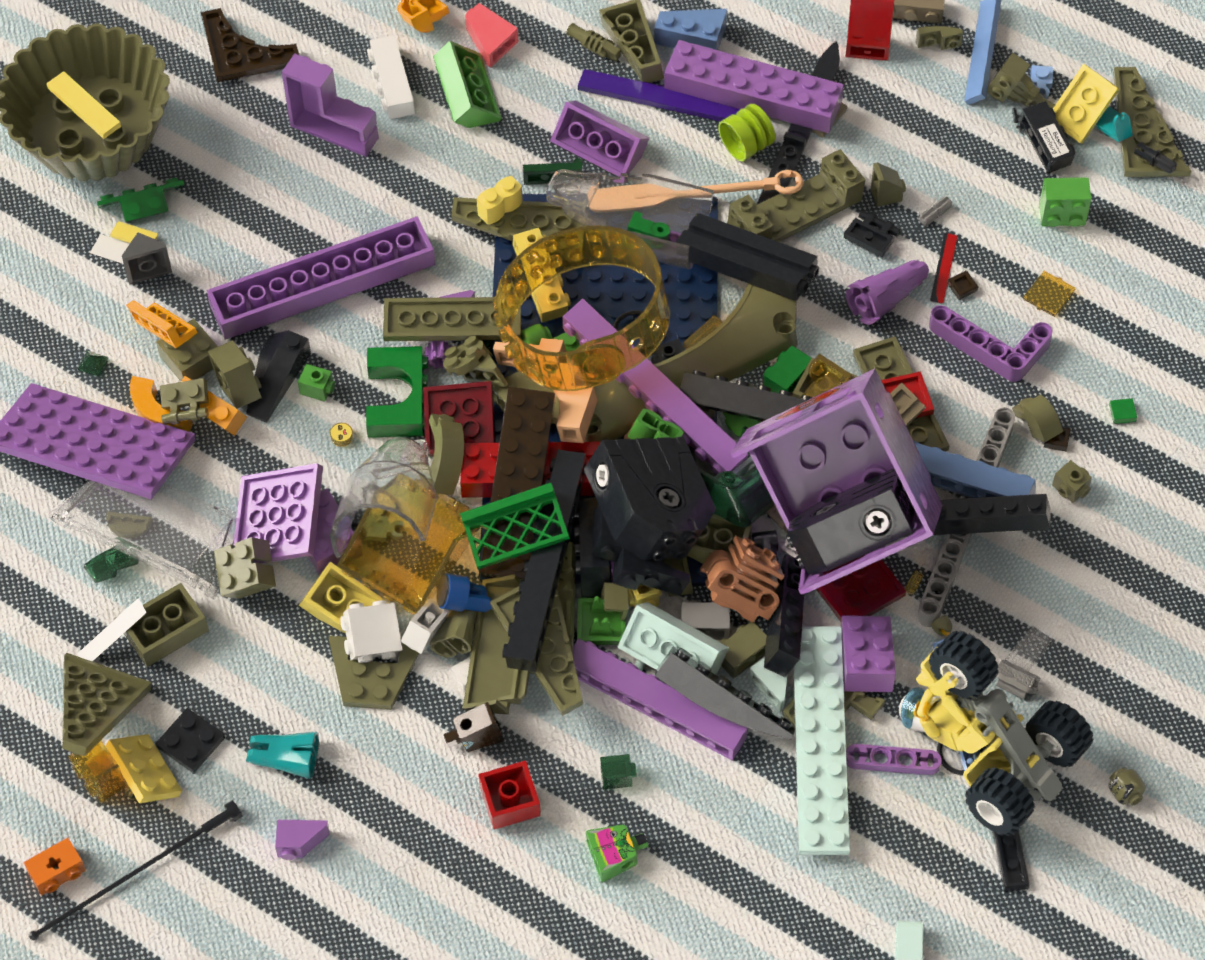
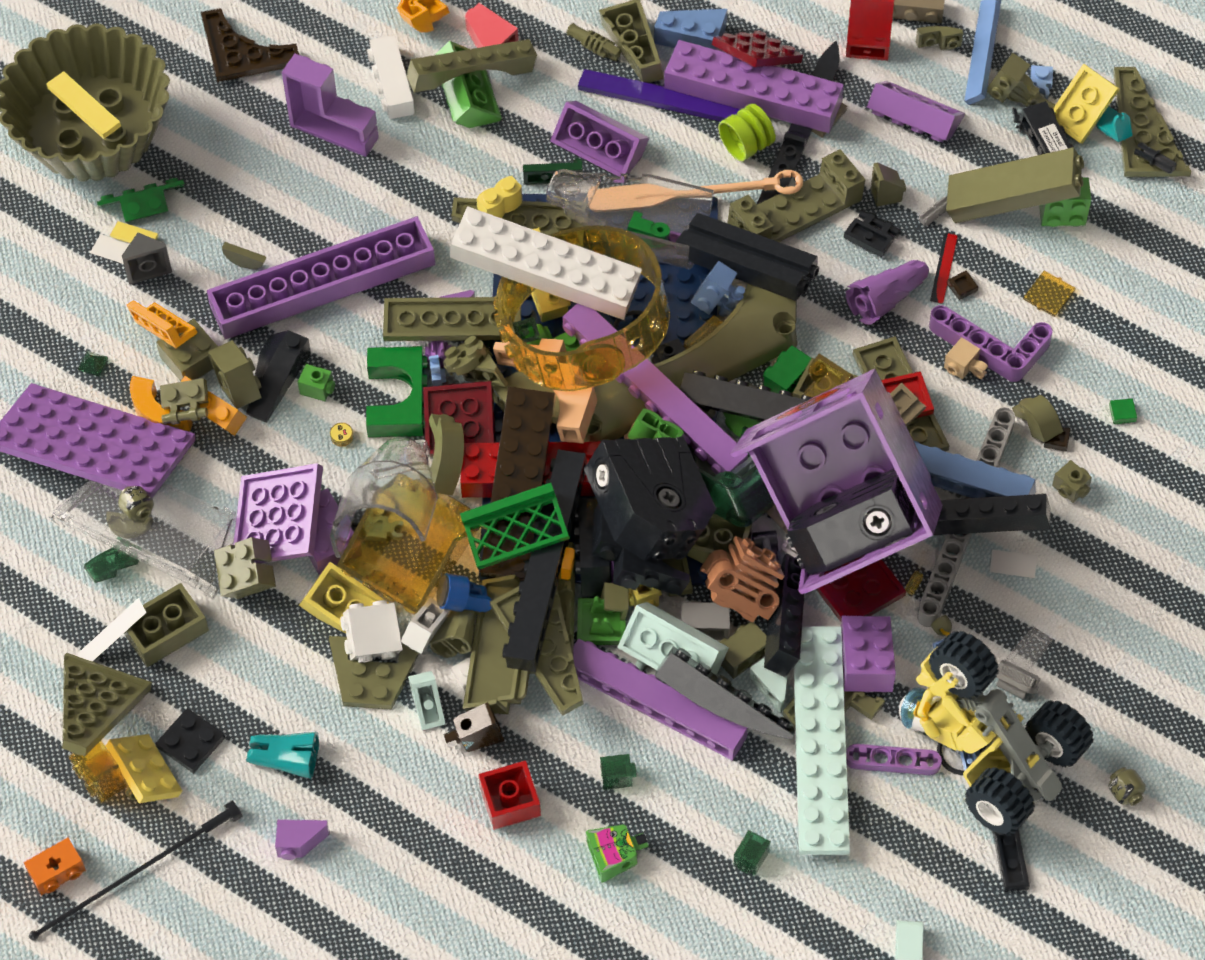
(135, 503): none -> olive head
(243, 257): none -> olive tile
(426, 700): none -> light aqua slope
(432, 71): none -> olive arch
(437, 374): none -> light blue plate
(526, 330): none -> clear green slope
(545, 263): none -> white brick
(568, 563): none -> light orange tile
(713, 289): none -> medium blue brick
(751, 853): none -> clear green brick
(757, 49): none -> dark red plate
(914, 110): none -> medium lavender slope
(965, 358): none -> tan brick
(1013, 563): none -> white sticker
(1015, 185): none -> olive brick

